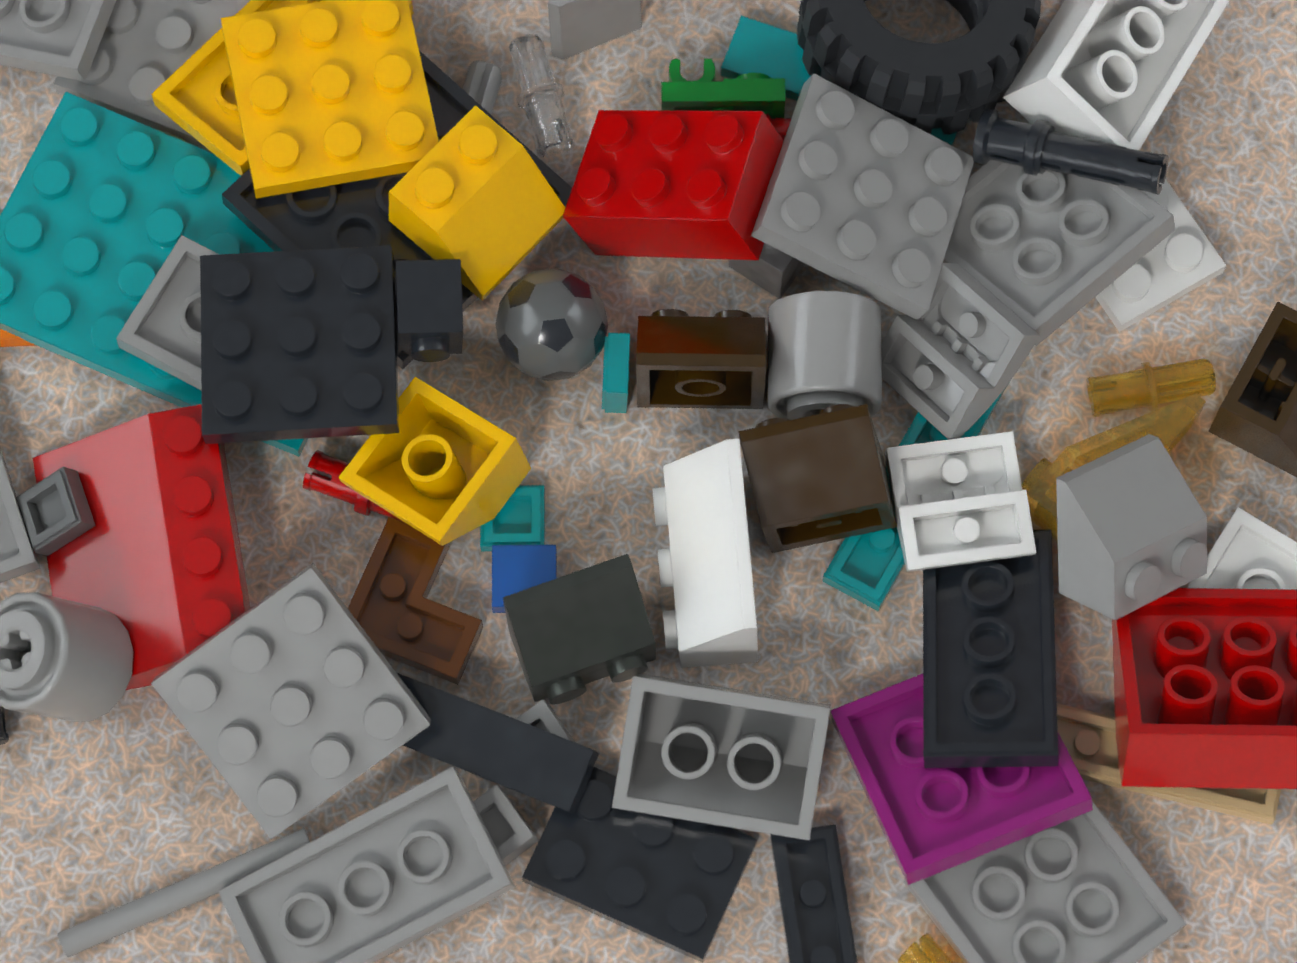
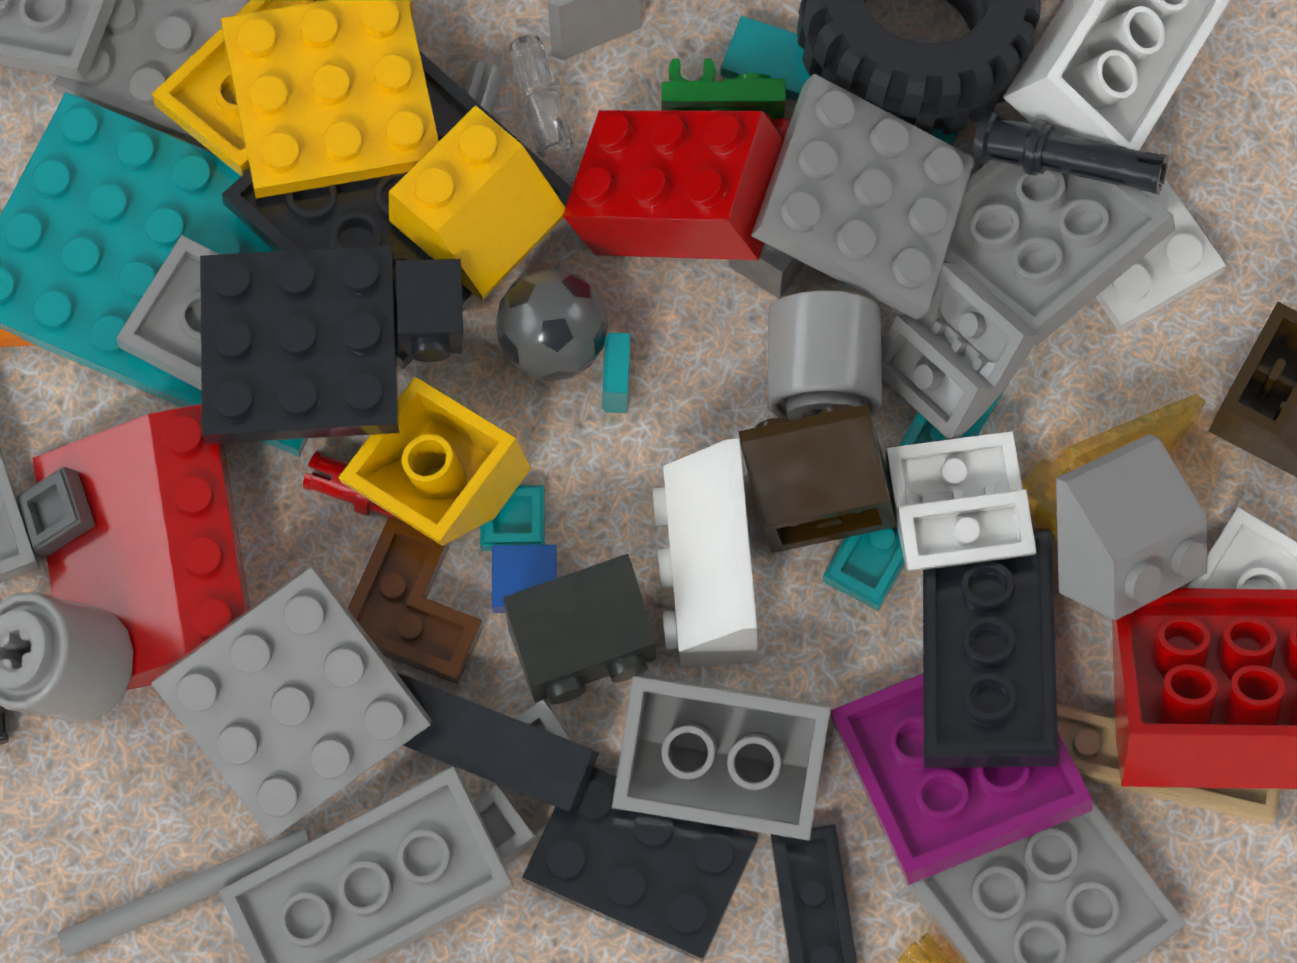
(701, 360): dark brown slope -> none
(1150, 386): clear yellow axle -> none

